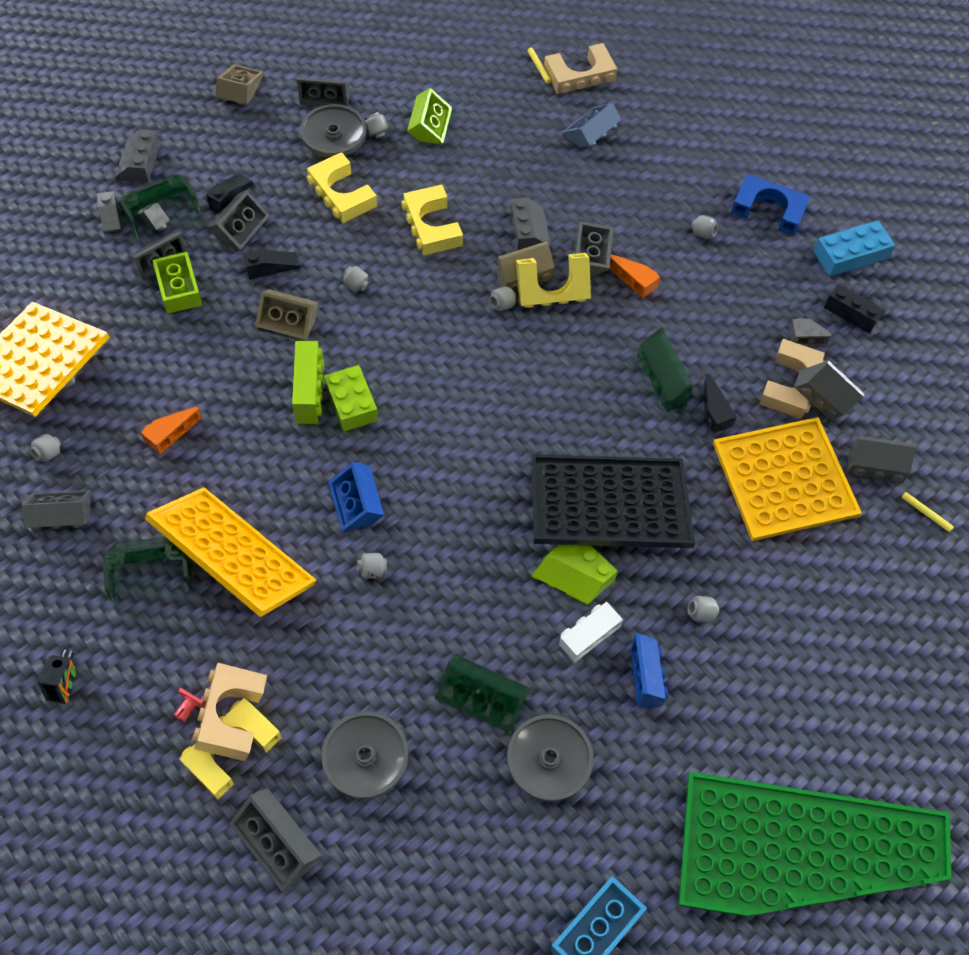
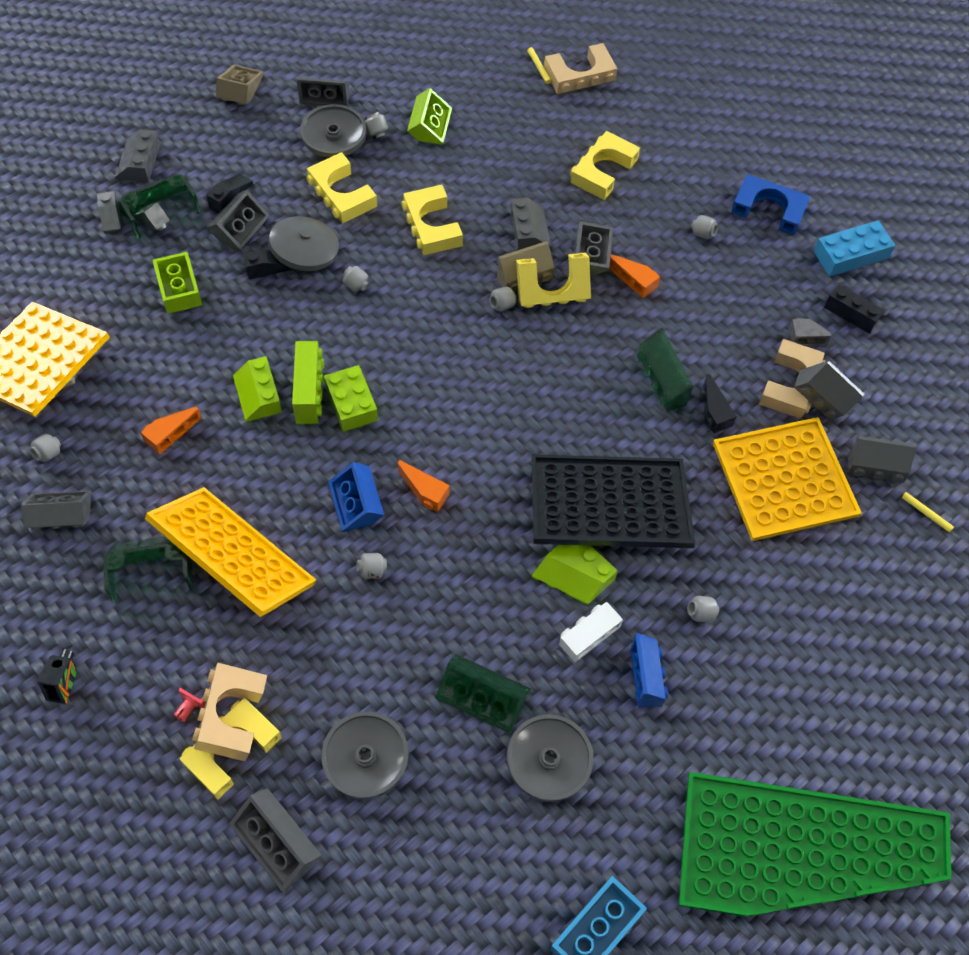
(168, 245): dark grey slope -> none
(257, 390): none -> lime slope
(286, 314): dark tan slope -> none
(303, 243): none -> dark grey dish
(427, 489): none -> orange slope
(592, 125): sand blue slope -> none
(606, 148): none -> light yellow arch

